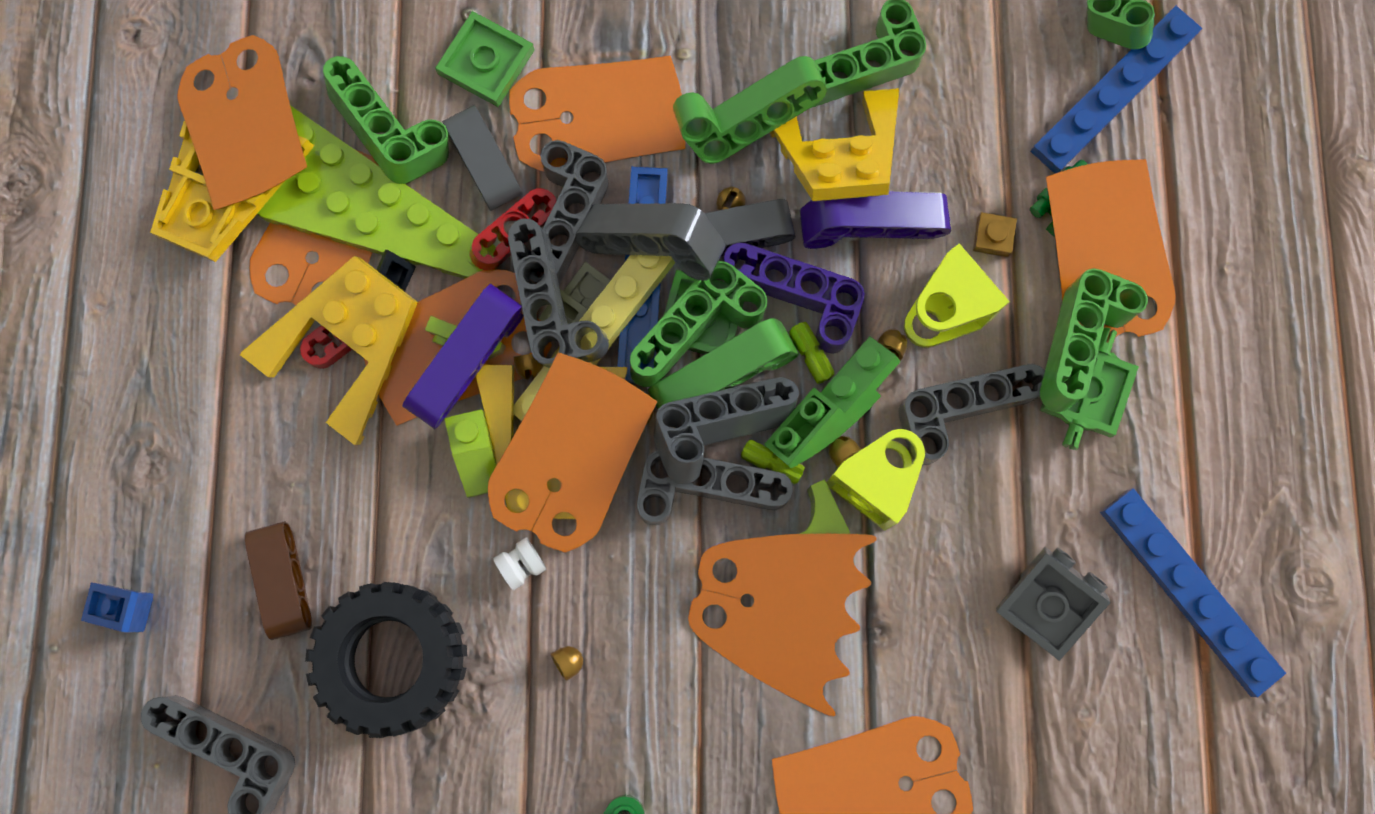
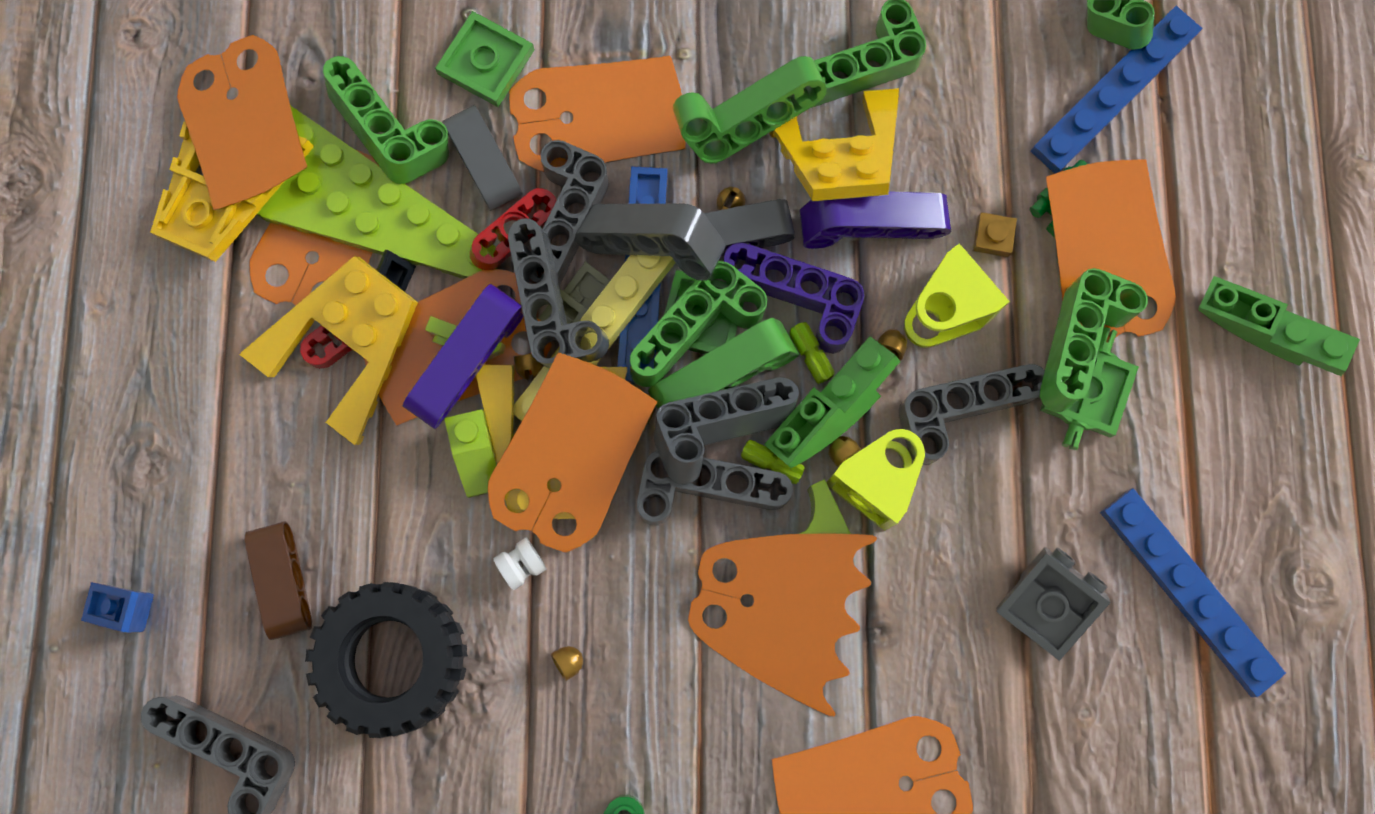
(1276, 330): none -> bright green slope

